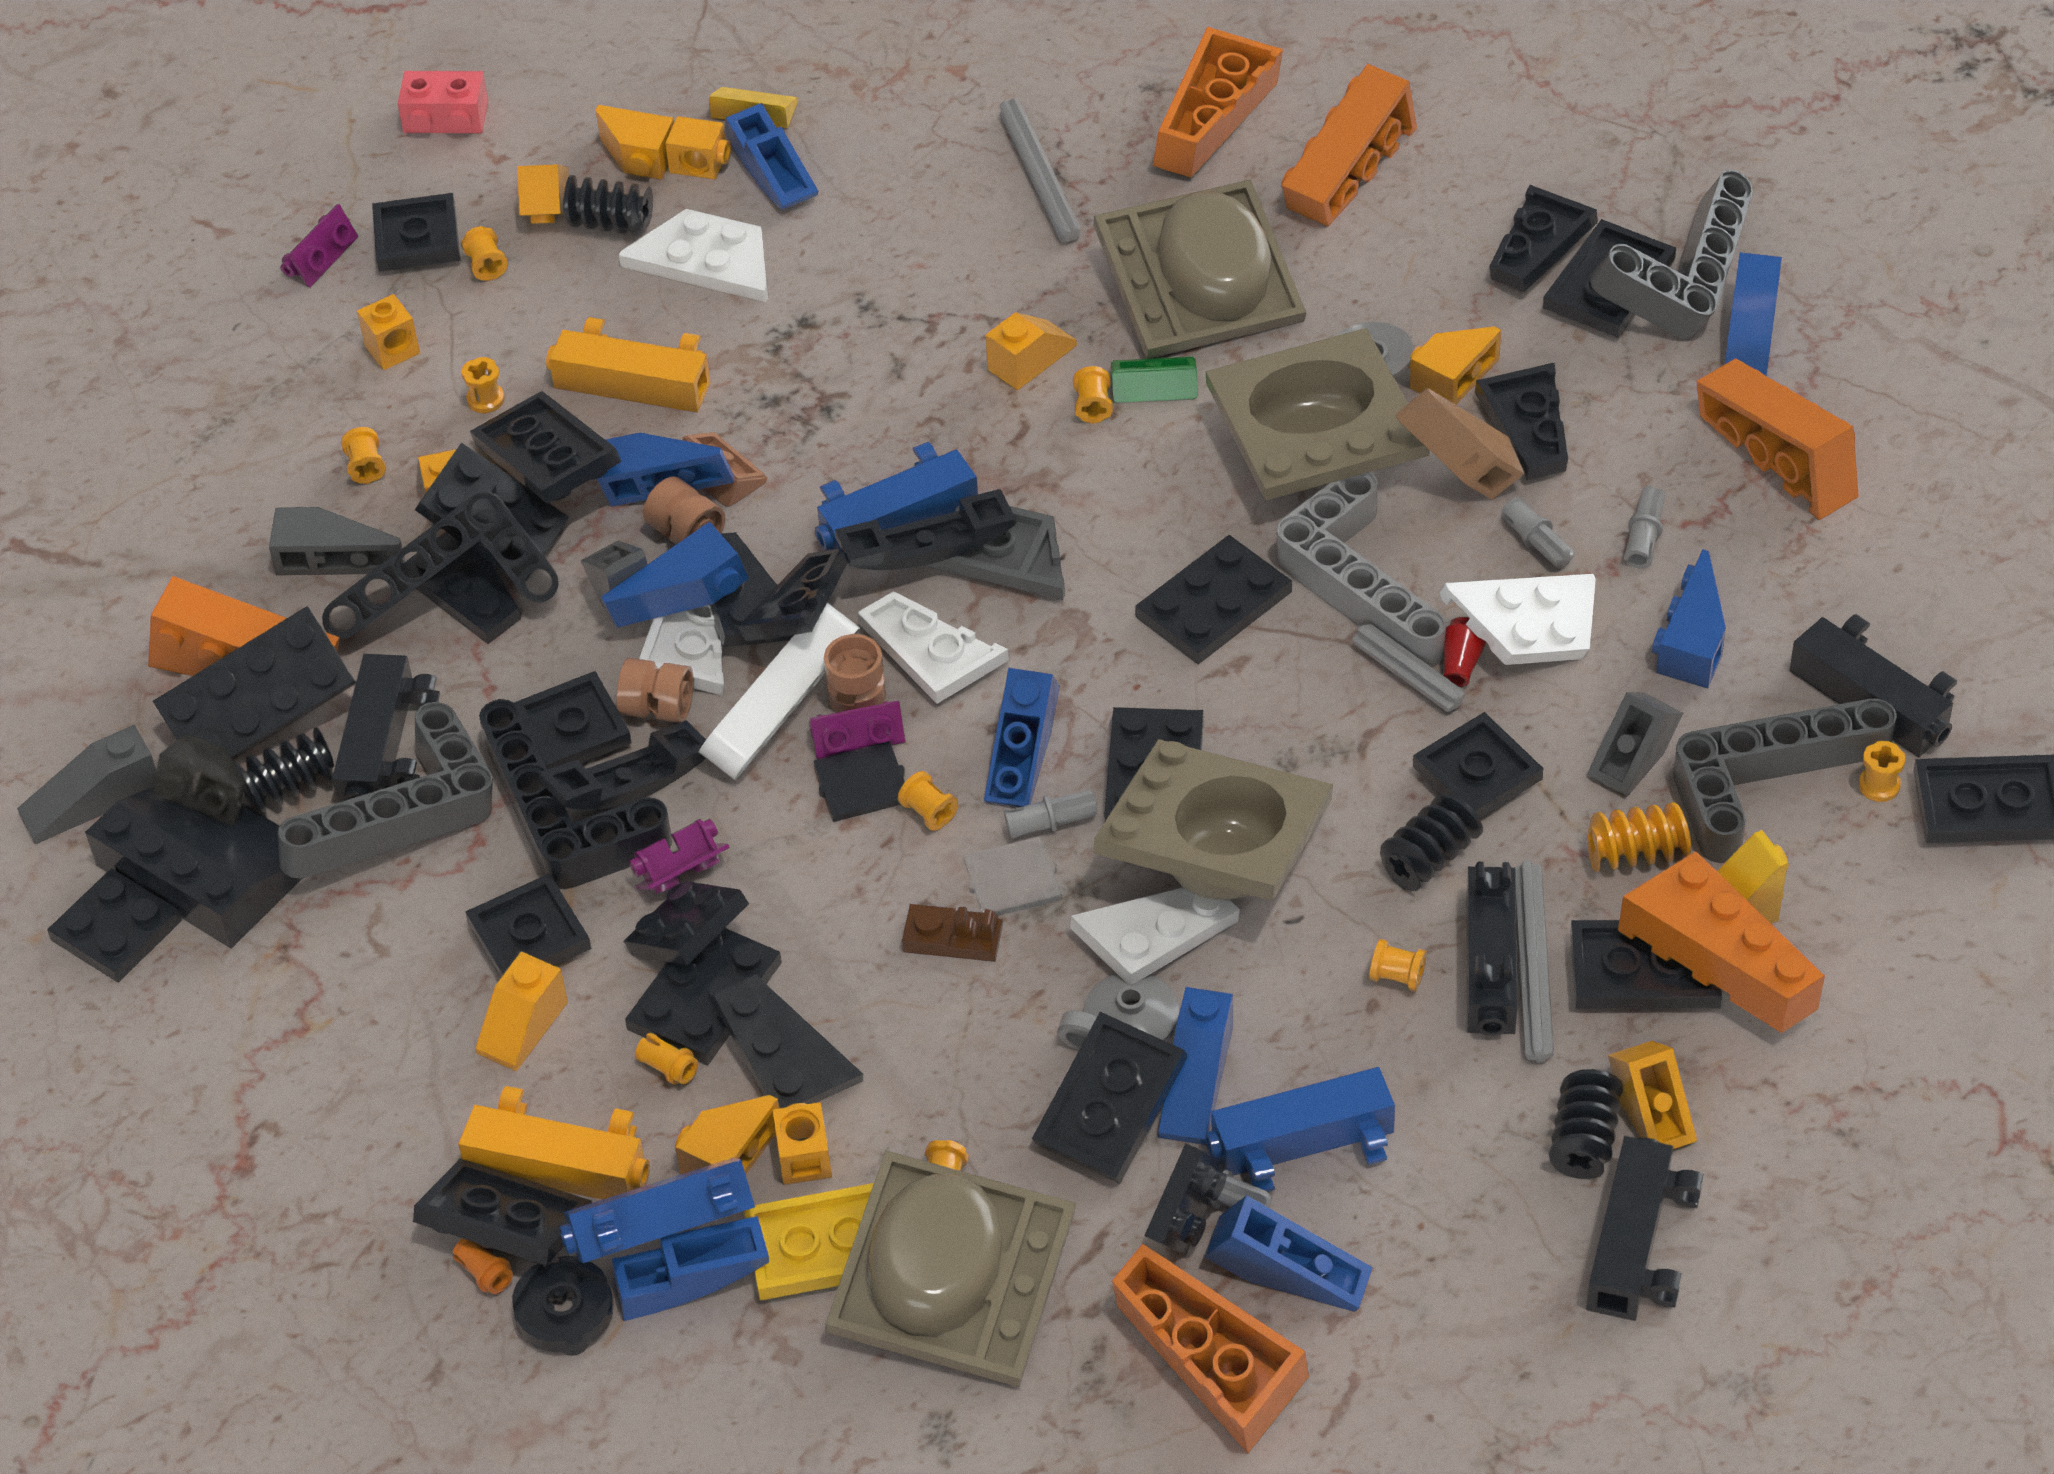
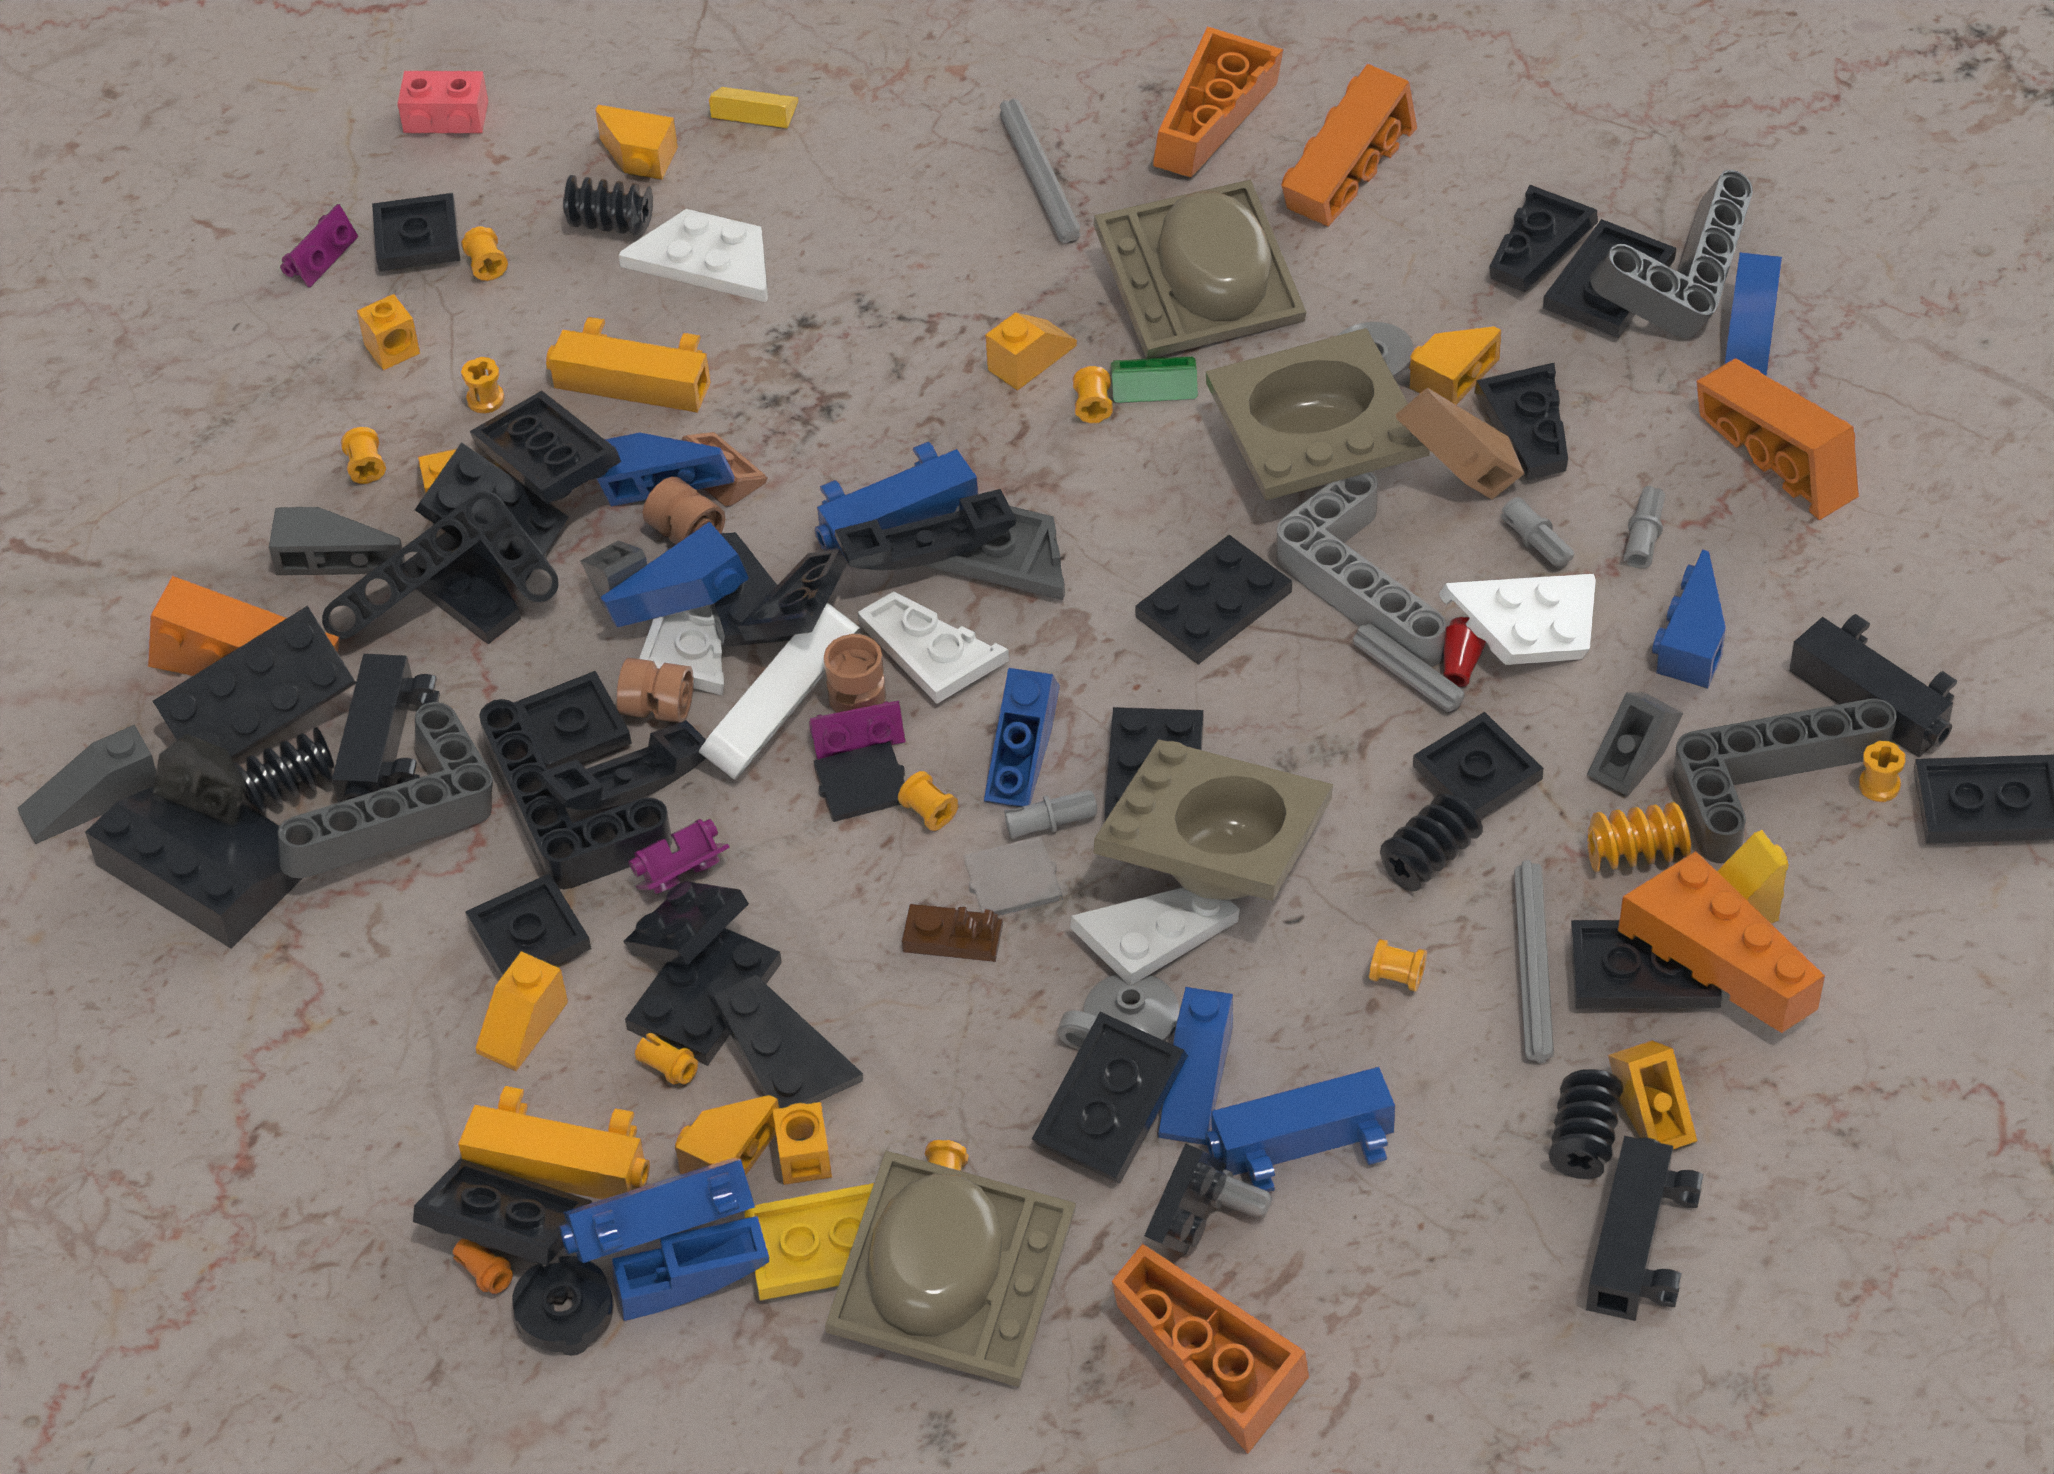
(114, 925): black plate -> none
(541, 191): light orange slope -> none
(697, 148): light orange brick -> none
(769, 157): blue slope -> none
(1285, 1256): blue slope -> none
(1491, 949): black brick -> none

